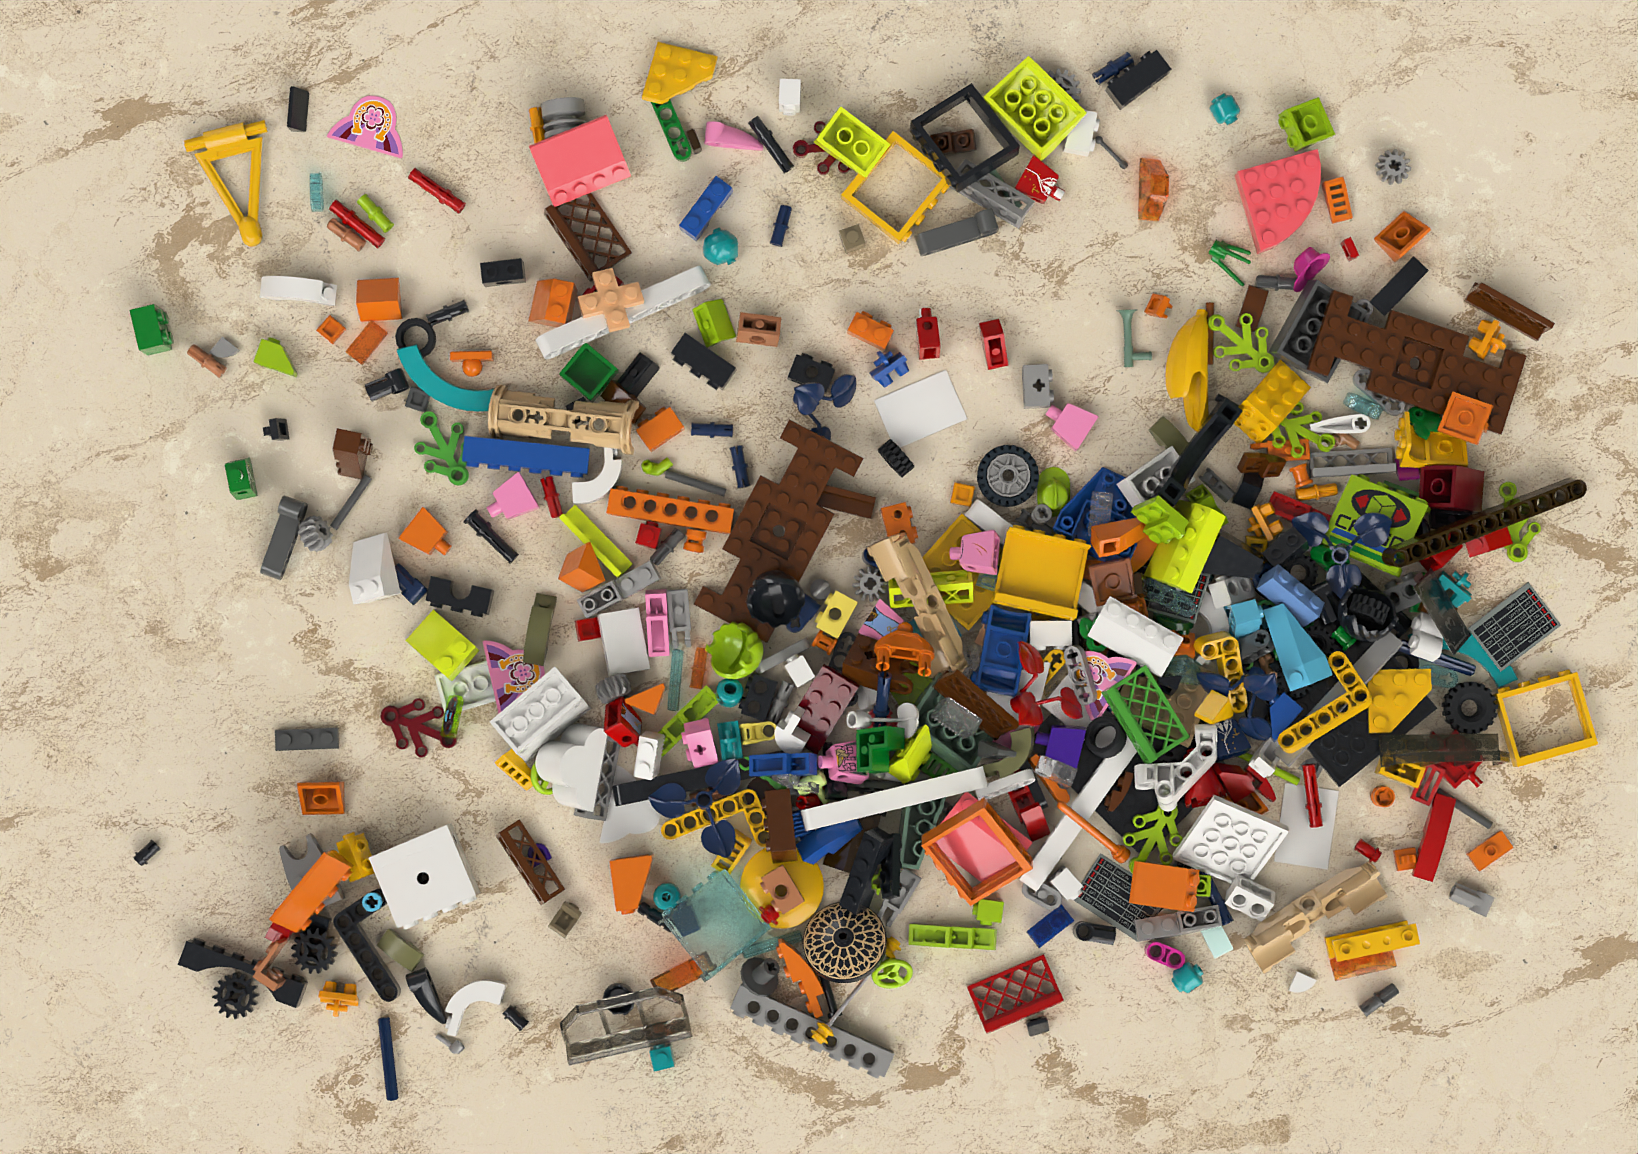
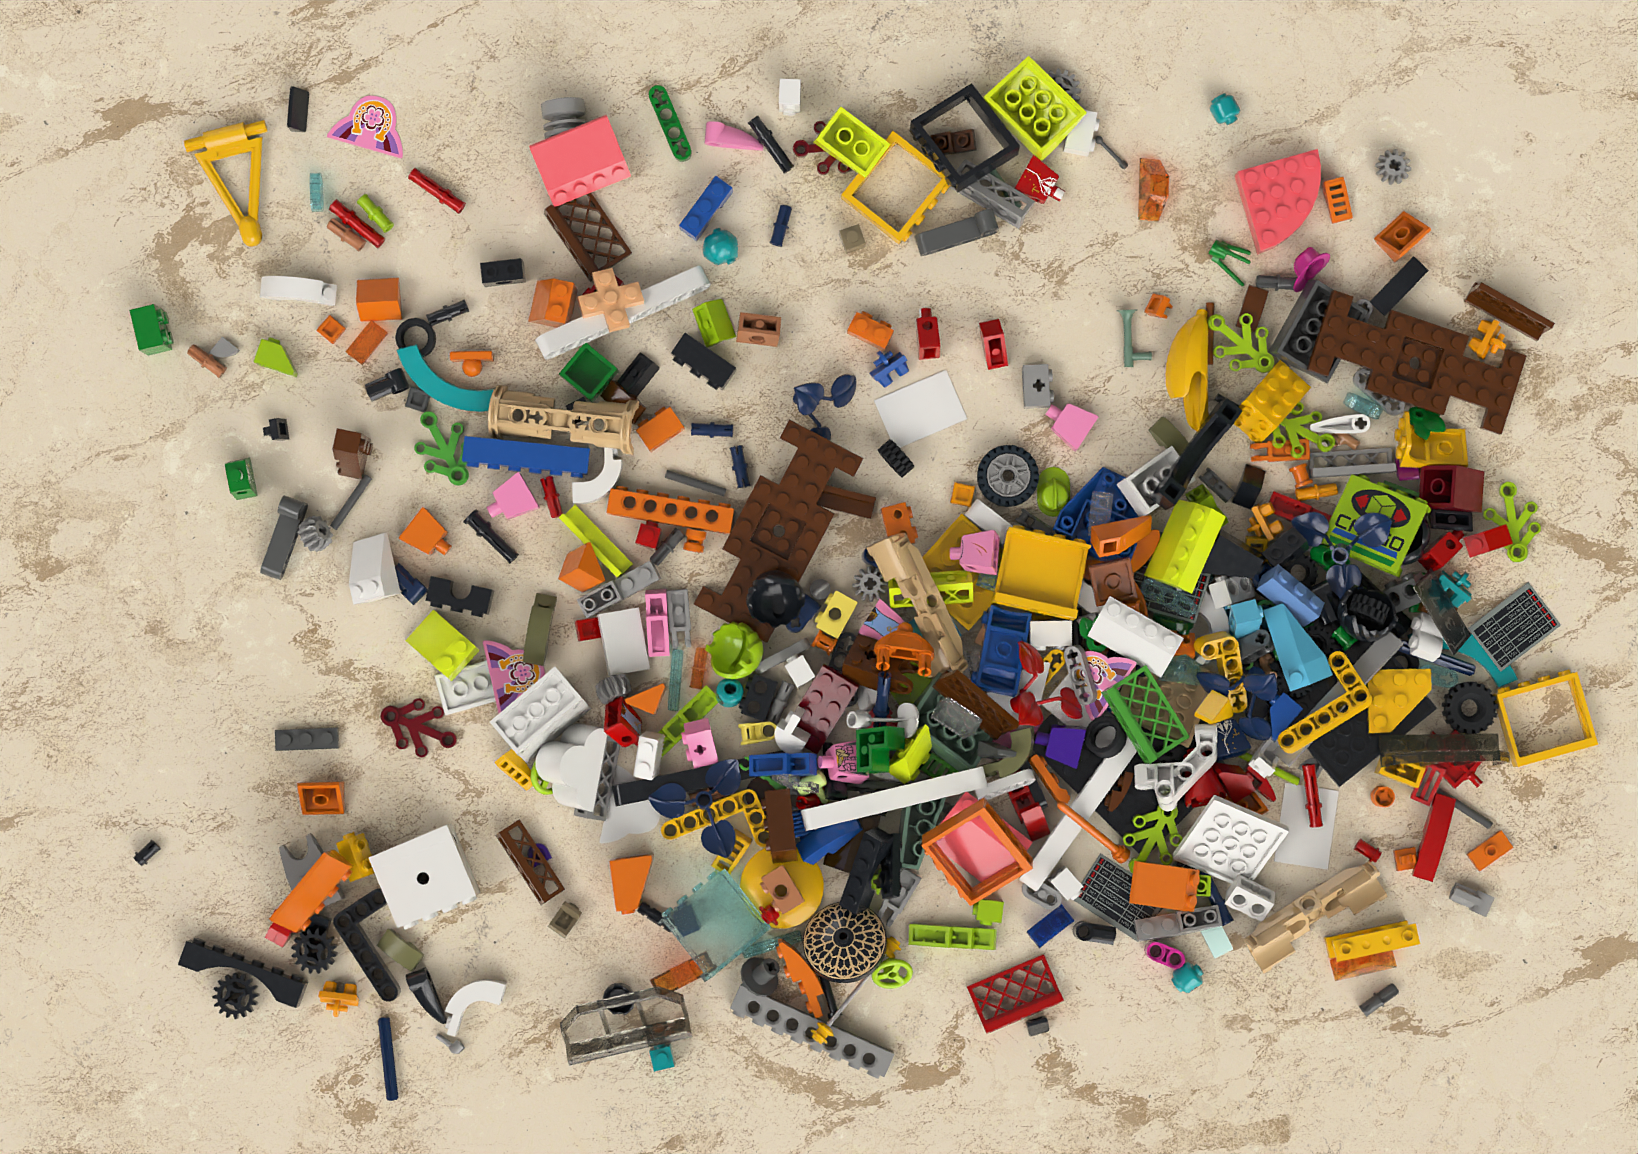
(270, 977): nougat bracket -> none
(376, 896): medium azure bush -> none
(452, 716): slope -> none
(515, 1017): black pin -> none
(537, 124): light orange axle -> none
(656, 468): lime arm -> none
(672, 890): teal head -> none
(676, 72): yellow plate -> none
(691, 134): dark brown tile -> none
(730, 740): teal hips -> none
(802, 363): black brick -> none
(1035, 514): light grey bush -> none
(1056, 771): clear leg -> none
(1112, 68): dark blue pin -> none
(1137, 79): black brick -> none
(1140, 585): dark brown tile -> none
(1160, 519): lime plate -> none
(1169, 684): black slope -> none
(1264, 464): reddish brown slope -> none
(1301, 983): white tile -> none
(1305, 124): lime plate -> none
(1349, 249): red tile -> none
(1465, 418): orange bracket -> none
(1476, 522): dark brown beam -> none

